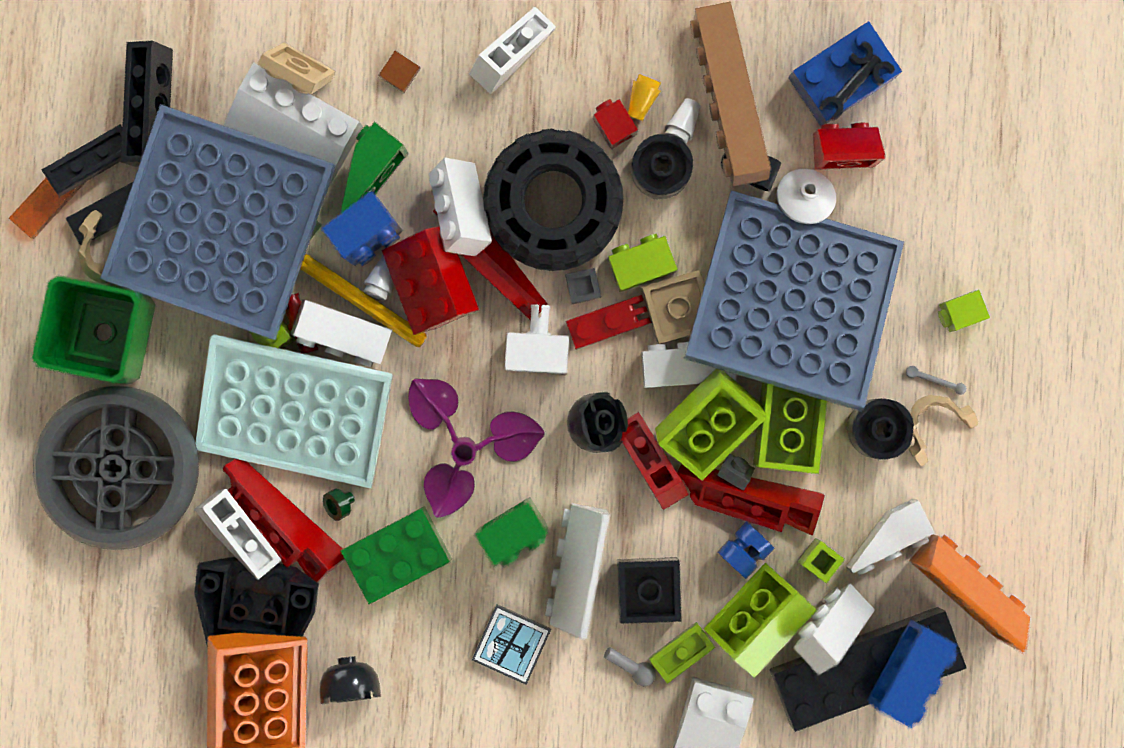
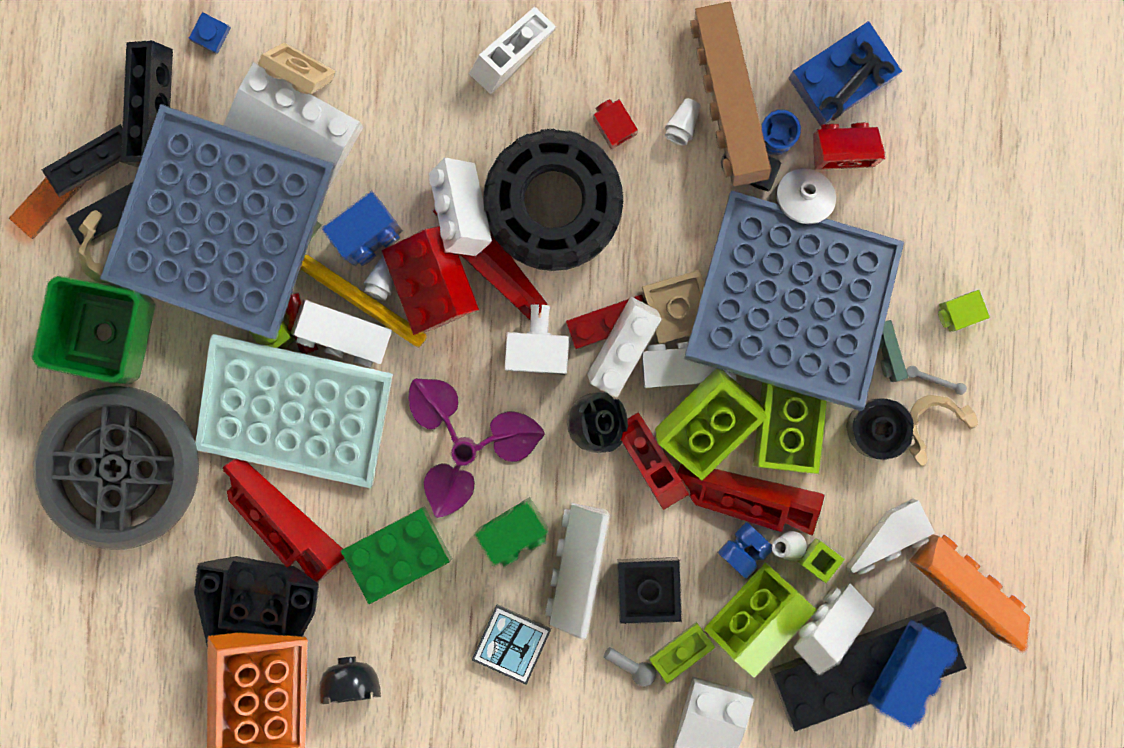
(209, 33): none -> blue plate
(237, 533): white slope -> none
(338, 504): dark green tile -> none
(372, 163): green slope -> none
(399, 71): dark orange tile -> none
(583, 286): dark grey plate -> none
(624, 346): none -> white brick
(641, 263): lime brick -> none
(643, 96): yellow cone -> none
(665, 150): black brick -> none
(736, 471): dark grey plate -> none
(780, 131): none -> blue wheel
(790, 546): none -> white cone
(893, 363): none -> sand green plate

